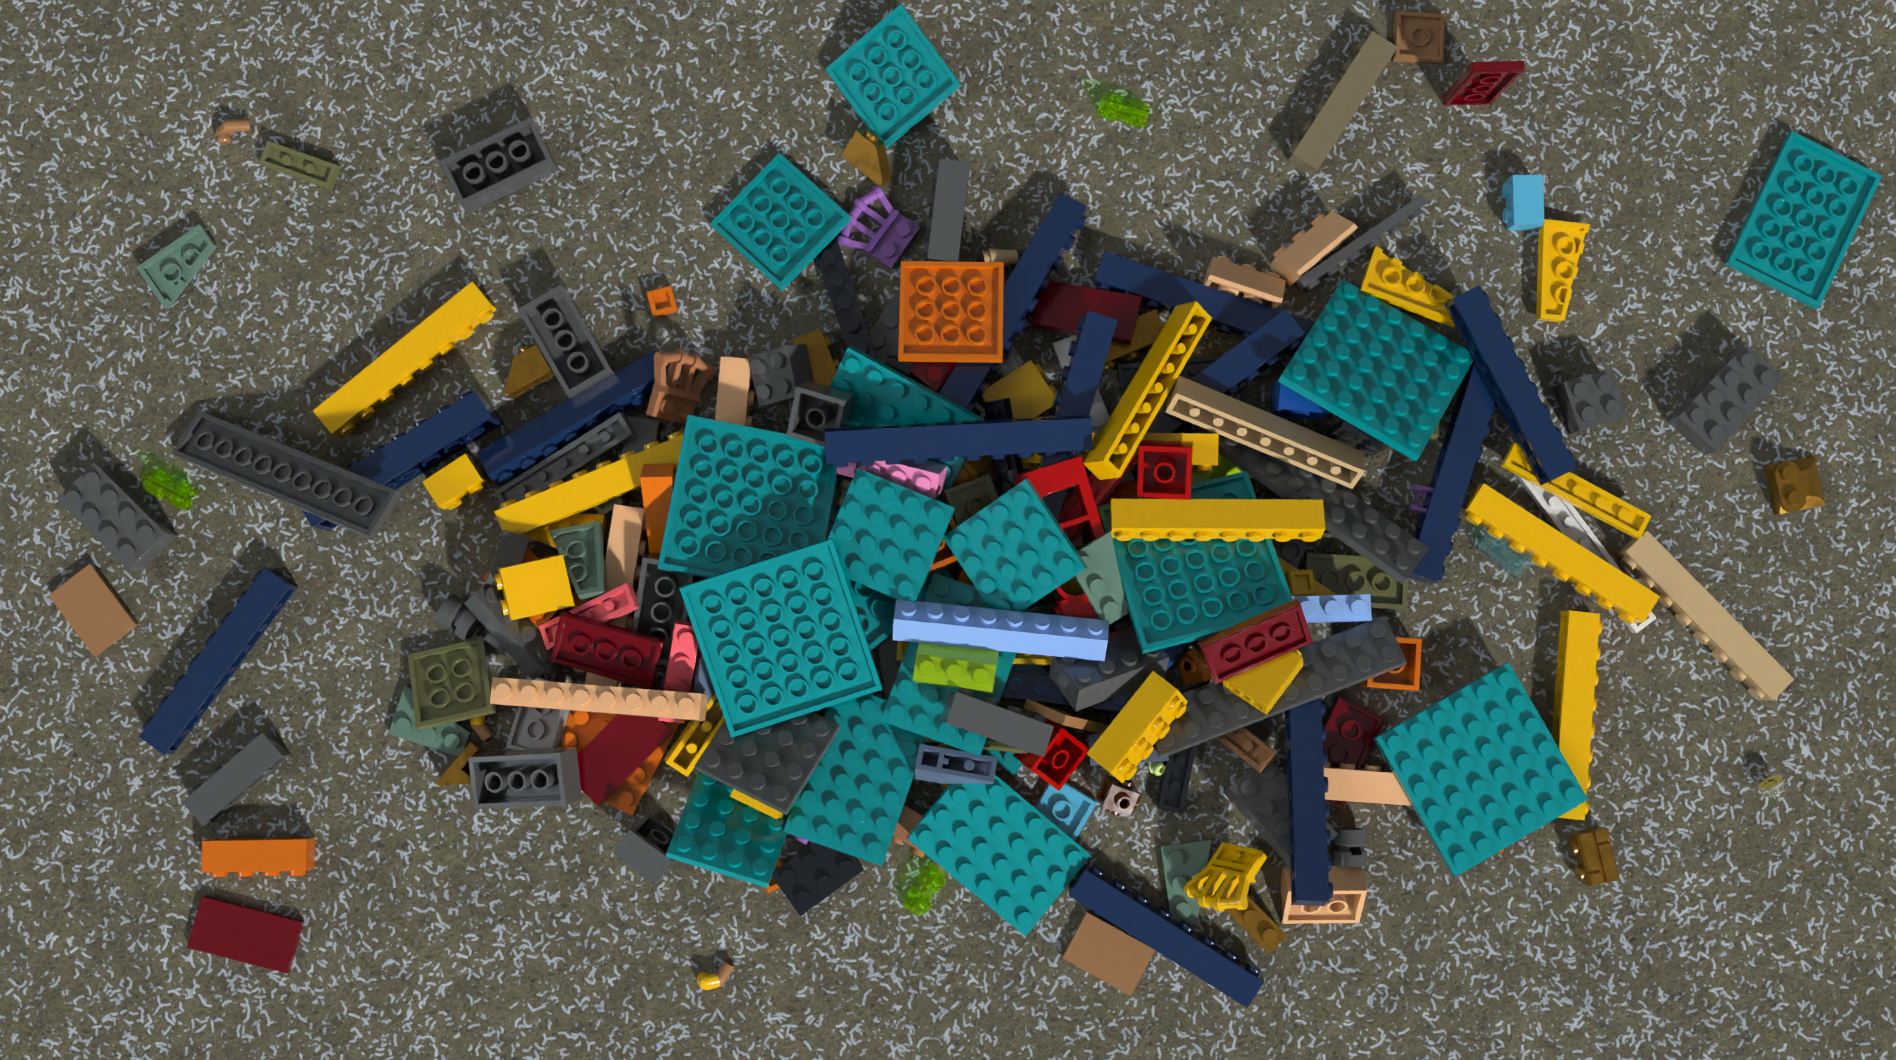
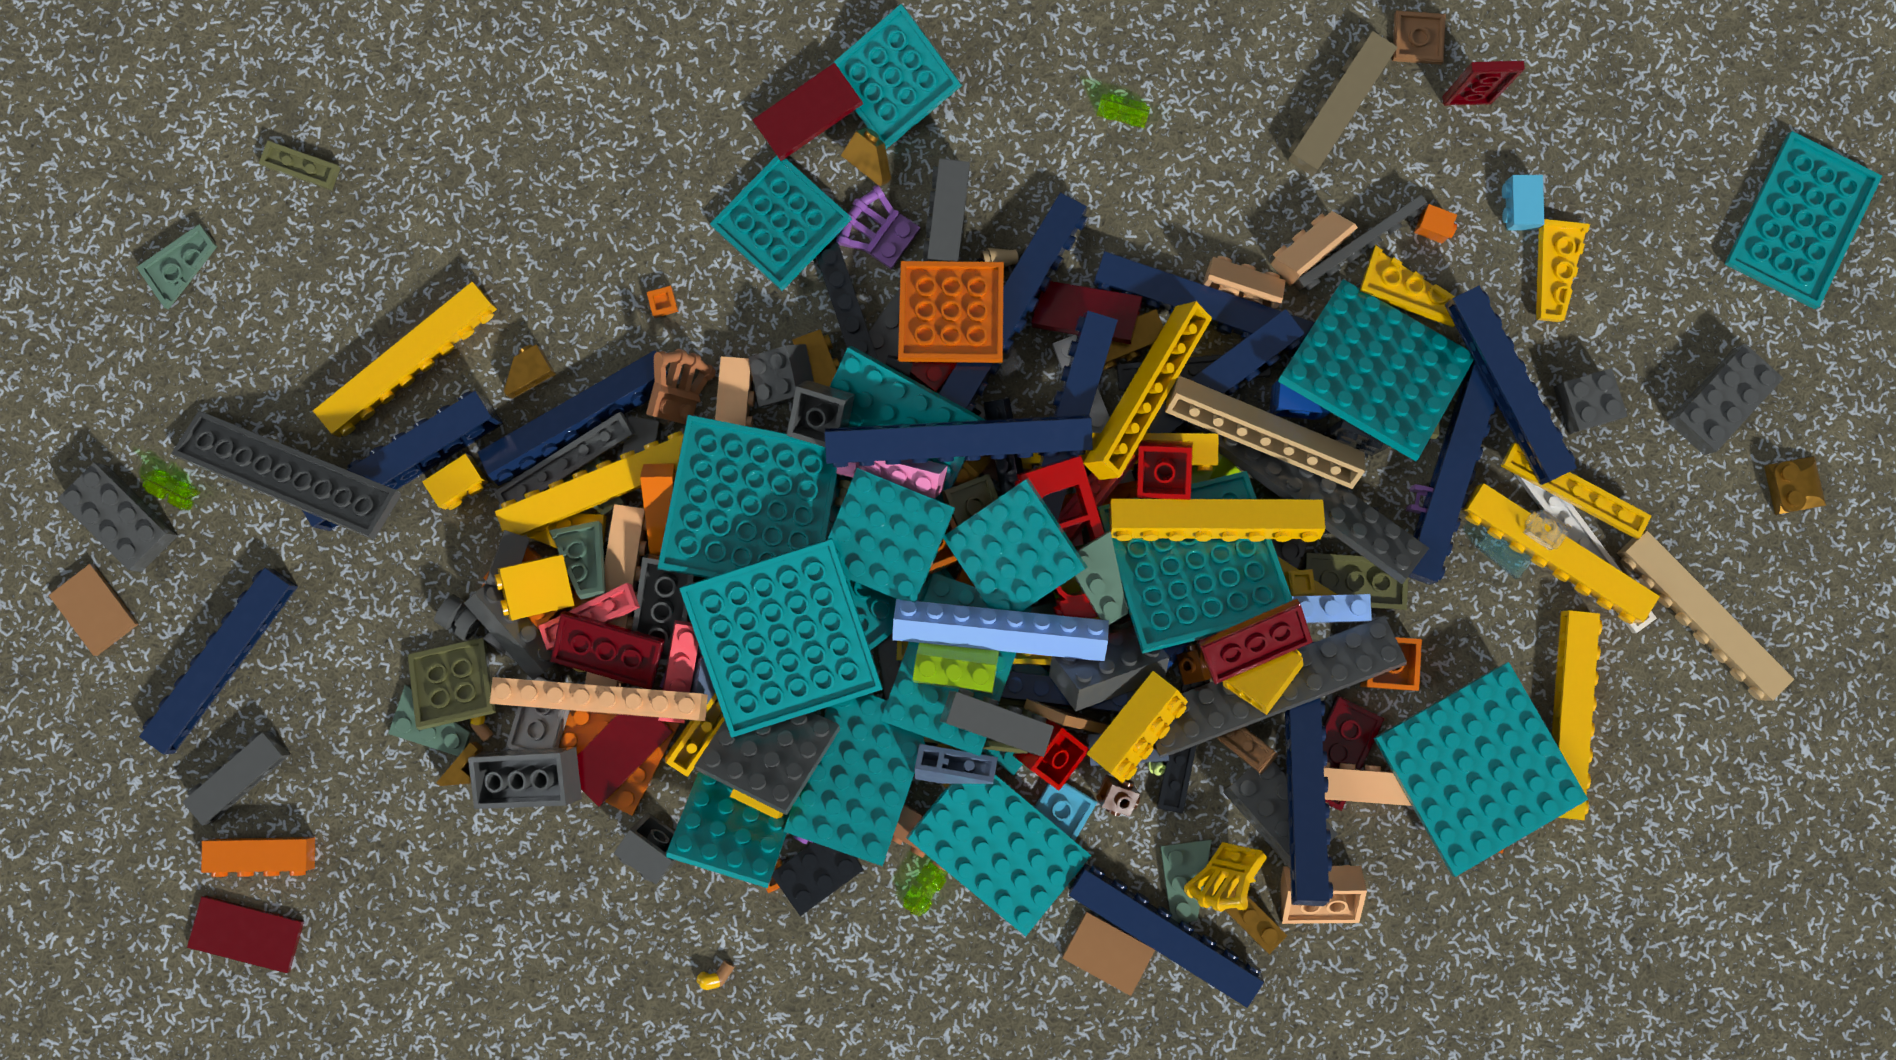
(229, 127): medium nougat arm -> none
(499, 165): dark grey brick -> none
(566, 341): dark grey brick -> none
(807, 111): none -> dark red tile
(1026, 389): yellow brick -> none
(1353, 856): dark grey wheel -> none
(1436, 224): none -> orange brick
(1536, 530): none -> clear brick
(1593, 856): pearl gold brick -> none
(1773, 786): clear tile -> none

